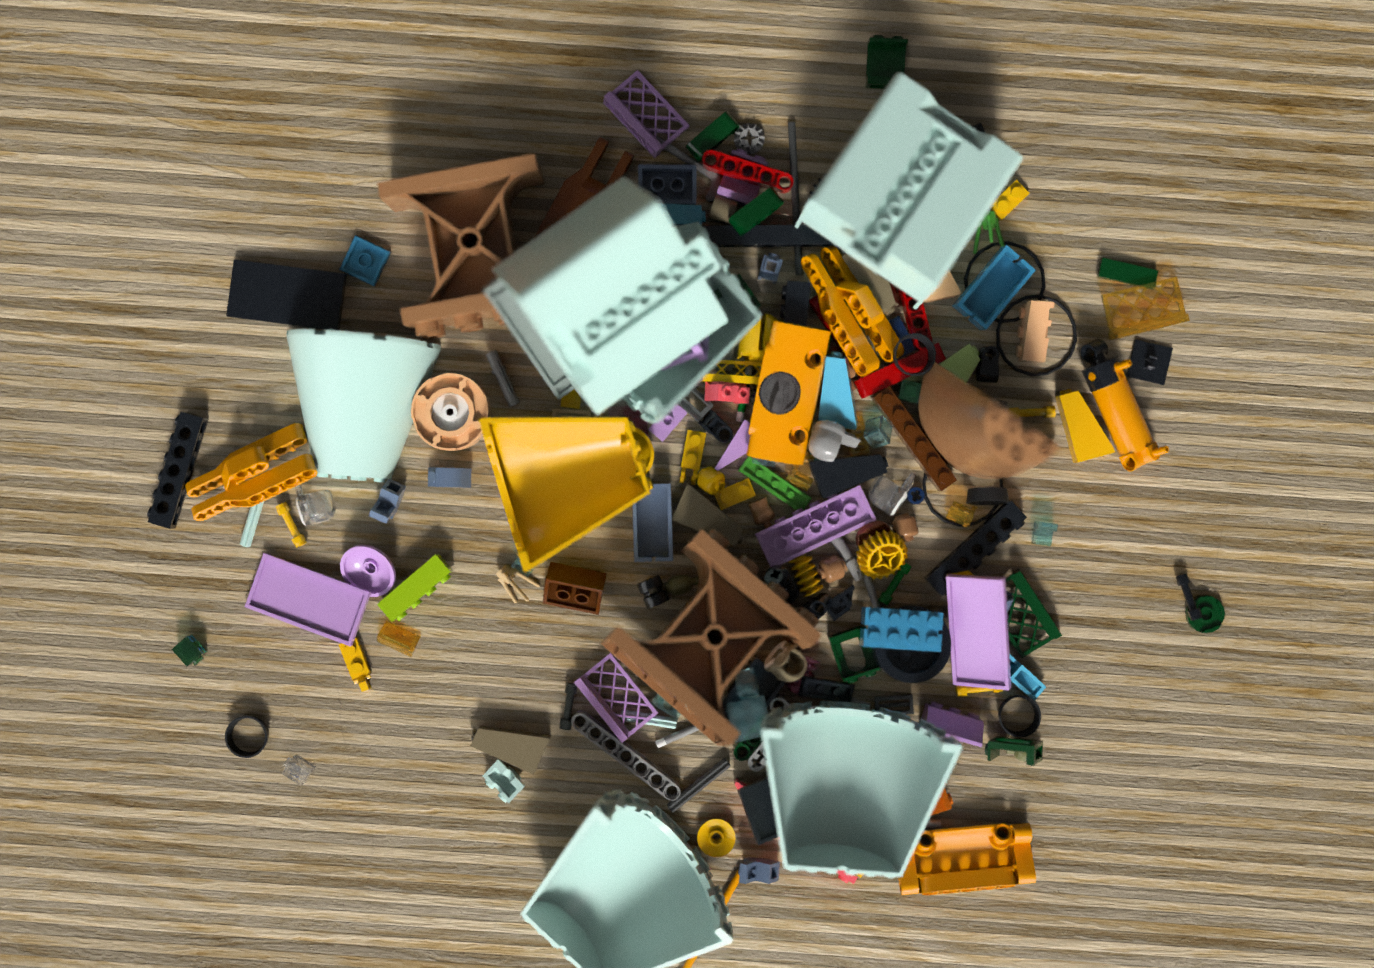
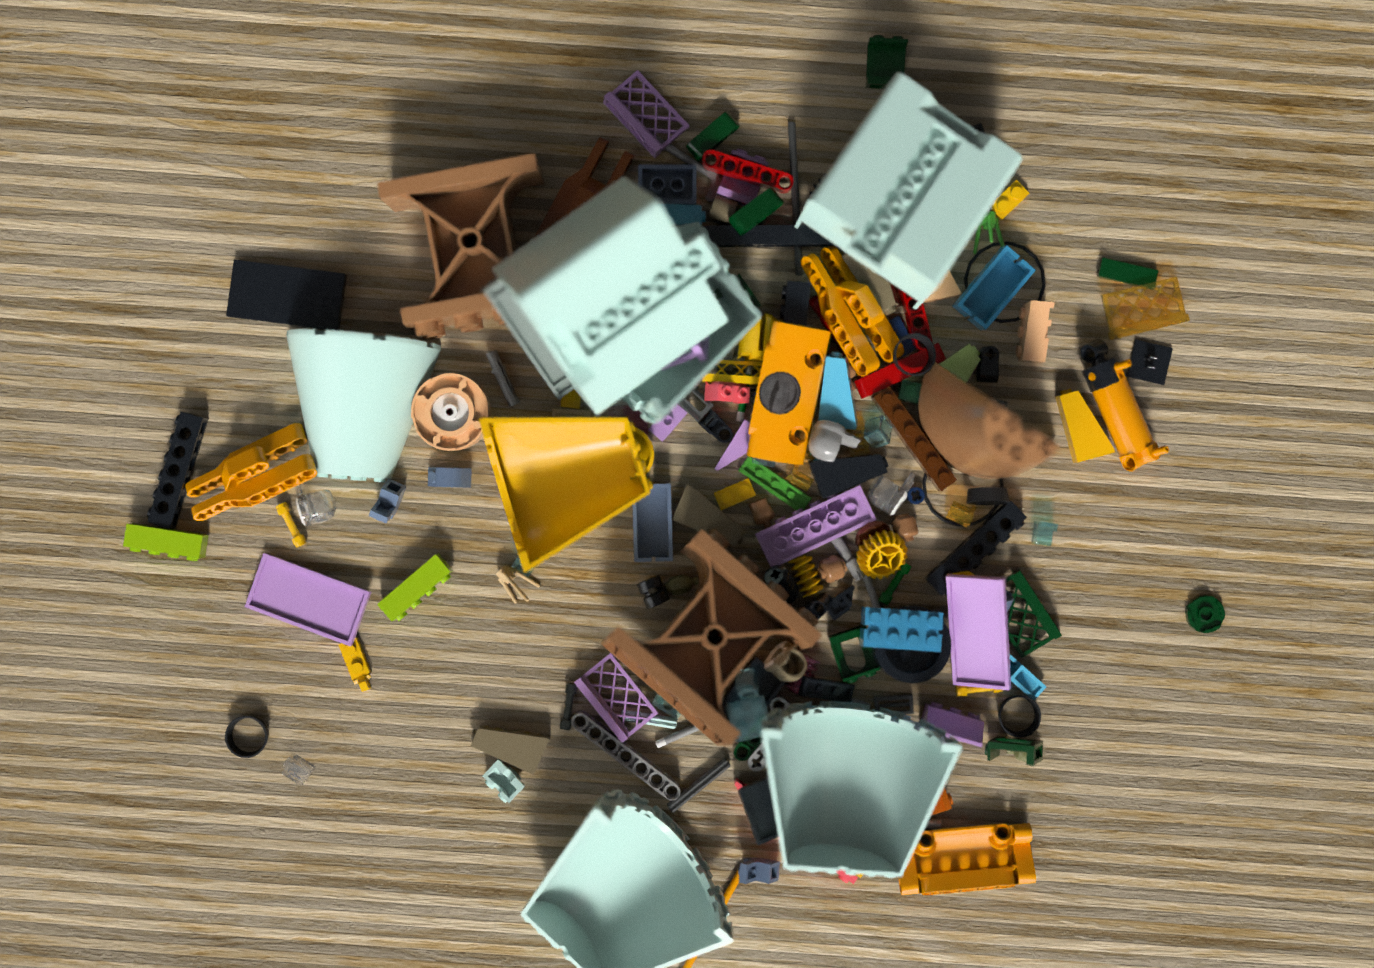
(165, 540): none -> lime brick
(190, 651): clear green brick -> none
(250, 525): light aqua axle -> none
(365, 260): dark azure tile -> none
(368, 569): lavender dish -> none
(398, 638): clear yellow slope -> none
(574, 588): reddish brown slope -> none
(692, 454): yellow hinge -> none
(711, 480): yellow head -> none
(716, 847): yellow dish -> none
(742, 132): light grey gear -> none
(770, 267): sand blue window -> none
(1037, 373): black piece -> none
(1047, 412): yellow bar -> none
(1193, 613): black bar -> none

